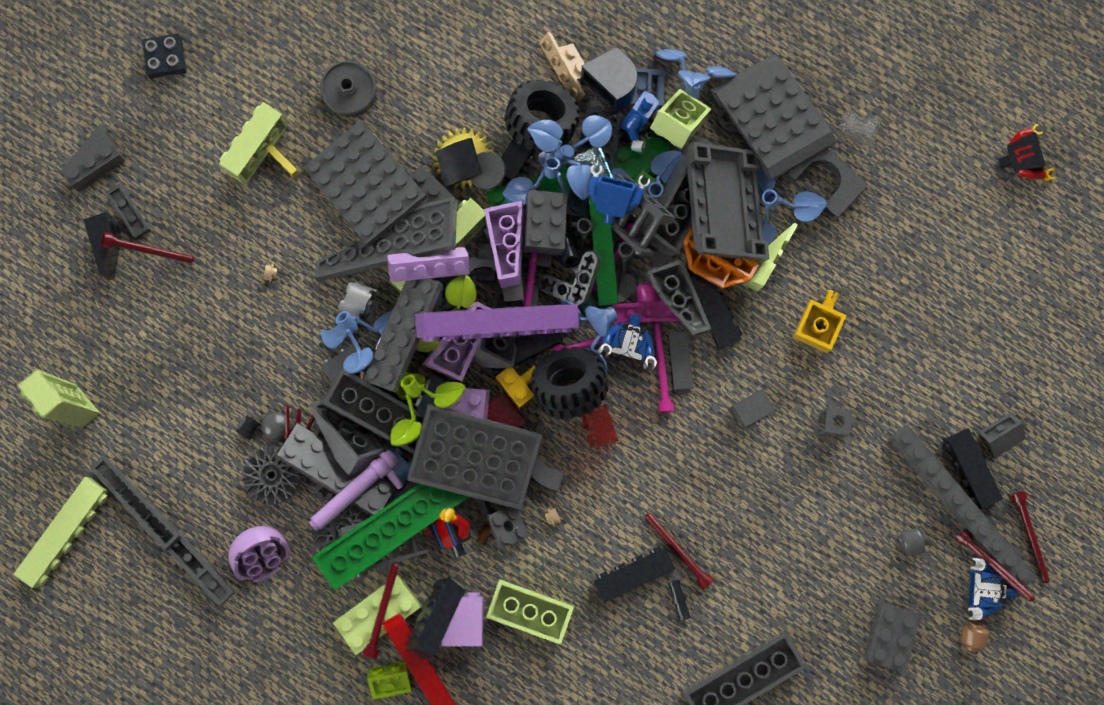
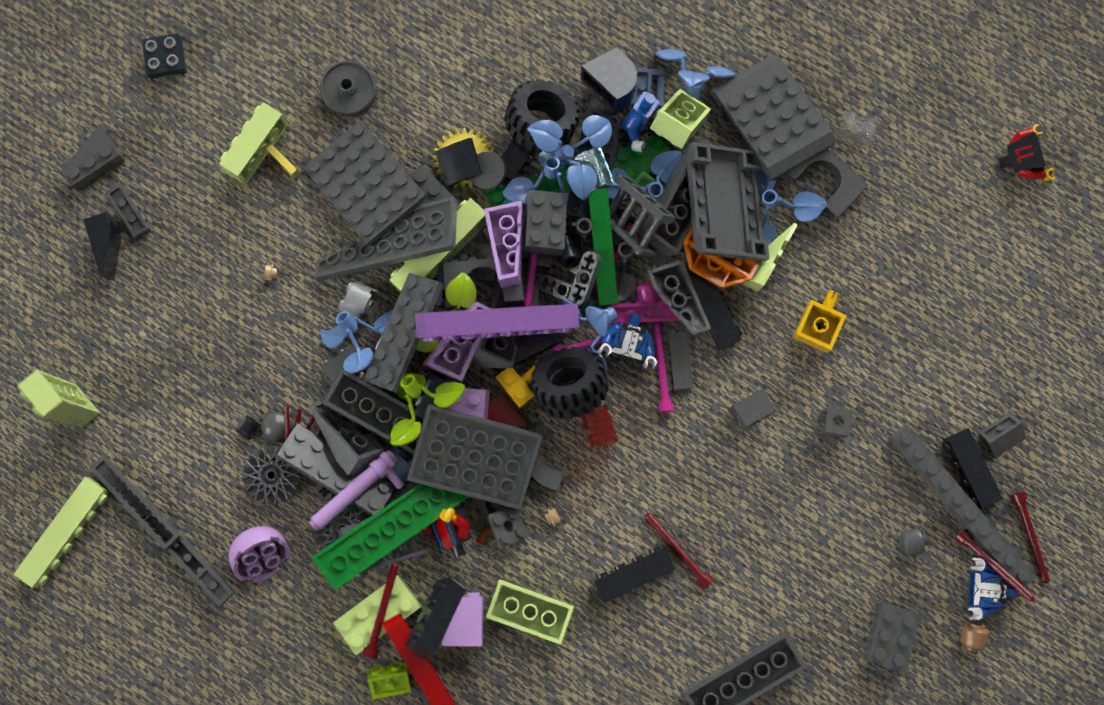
(109, 240): dark red piece -> none
(407, 267): lavender arch -> none
(566, 64): tan bracket -> none
(614, 196): blue torso -> none
(679, 600): black pin -> none

